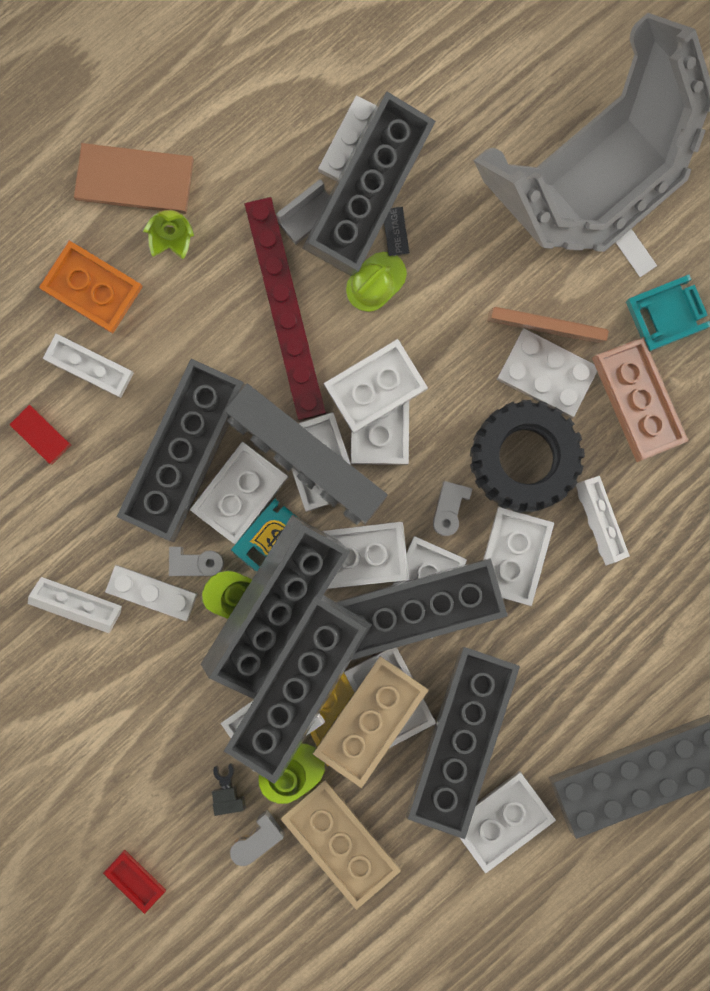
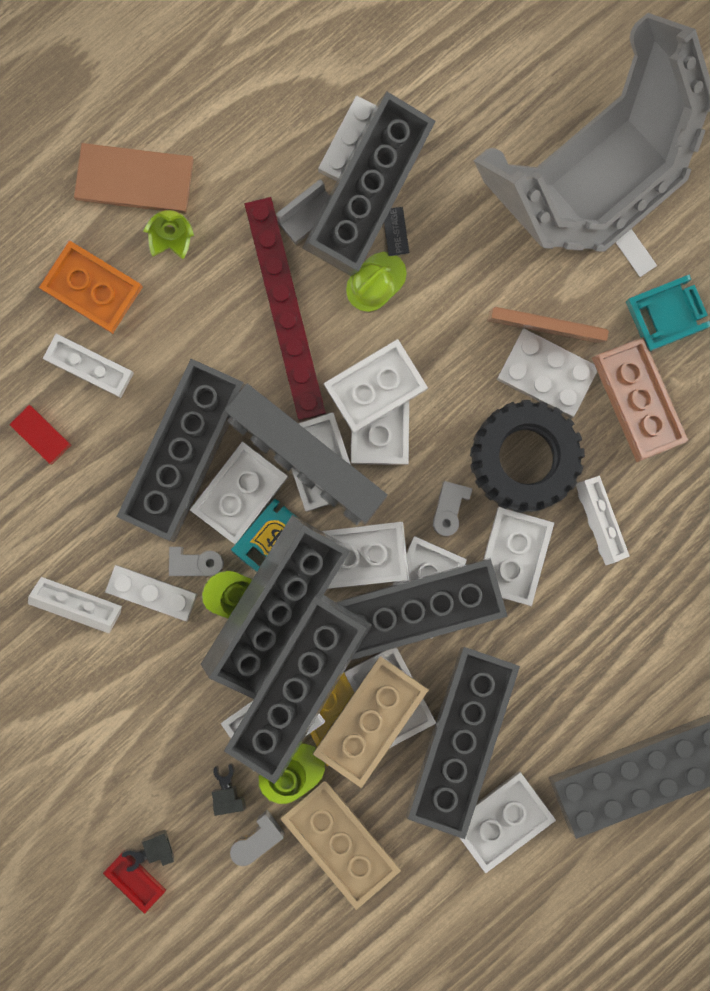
(155, 848): none -> pearl dark grey piece

